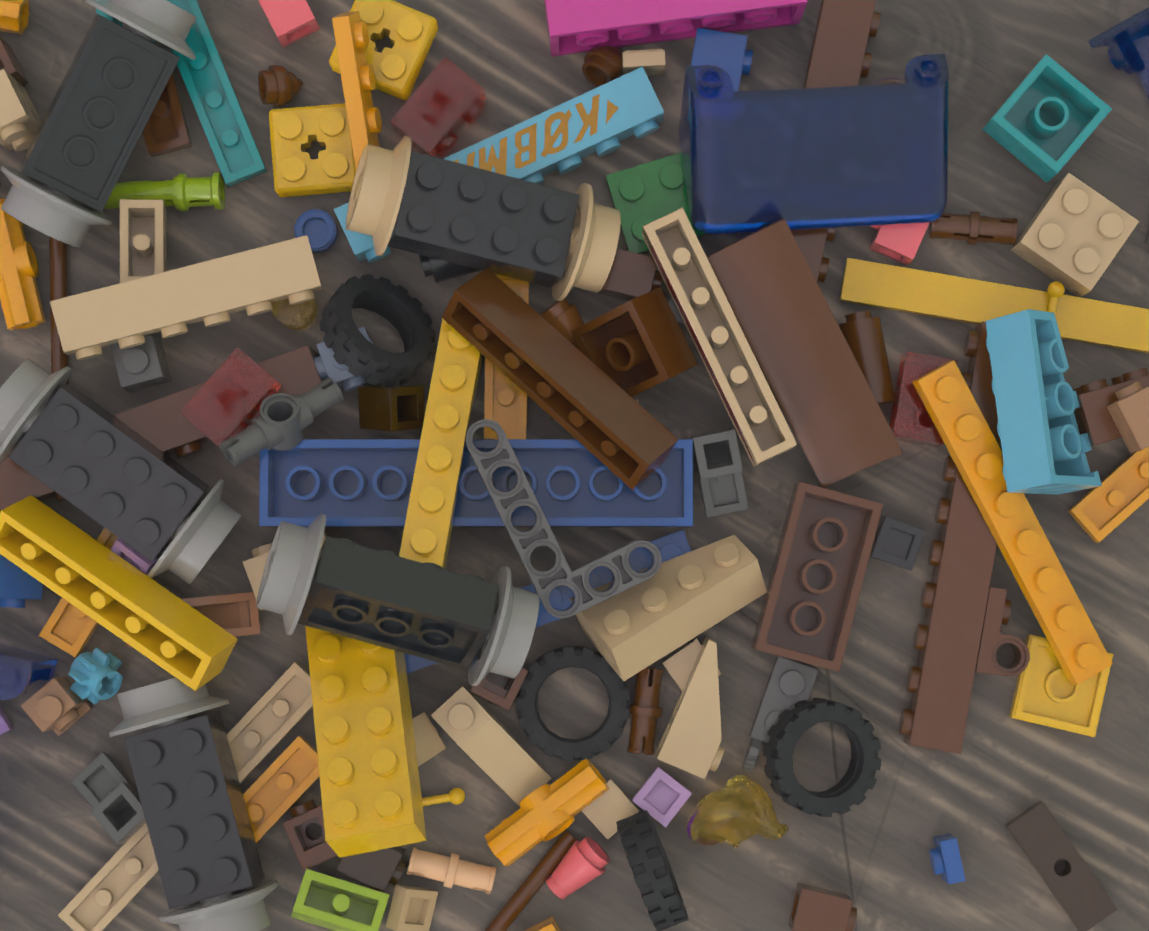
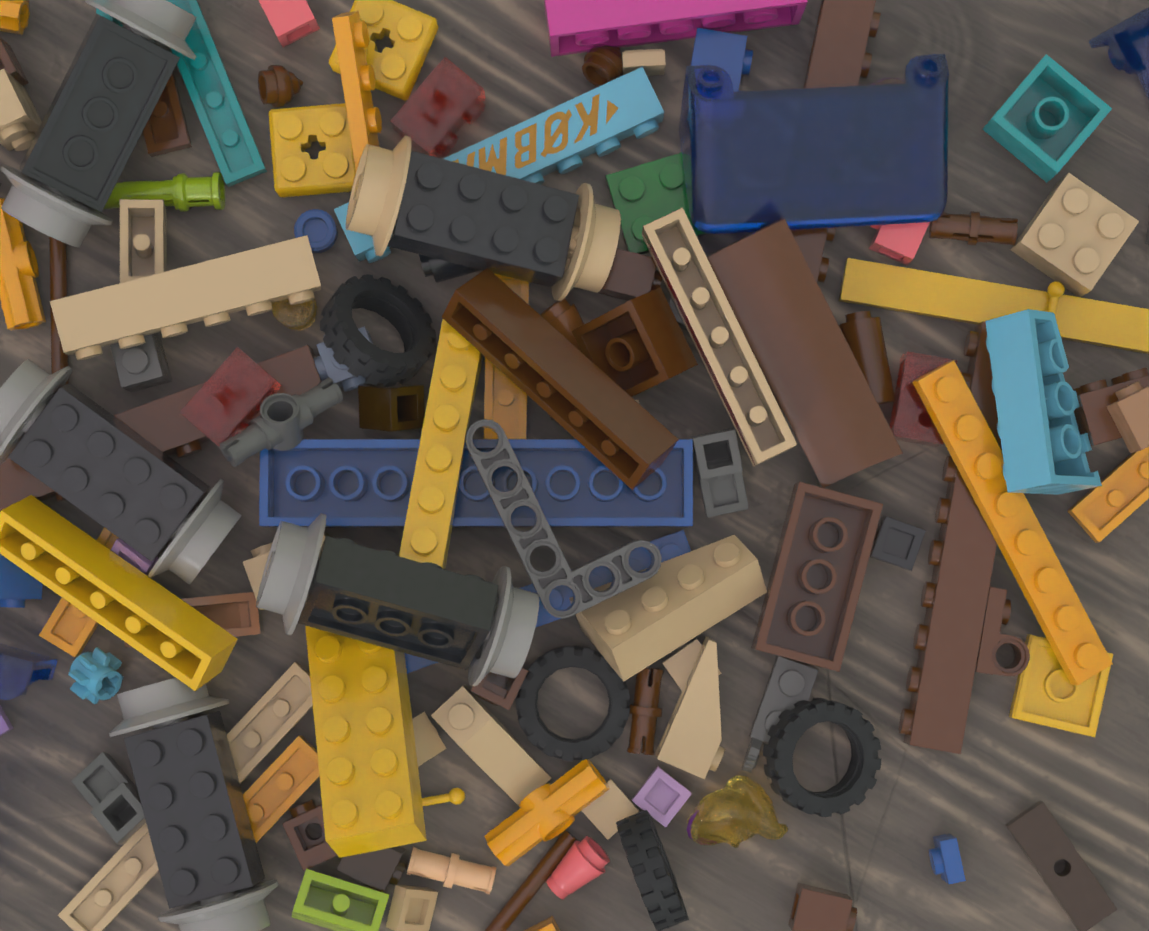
(56, 706): medium nougat brick -> none

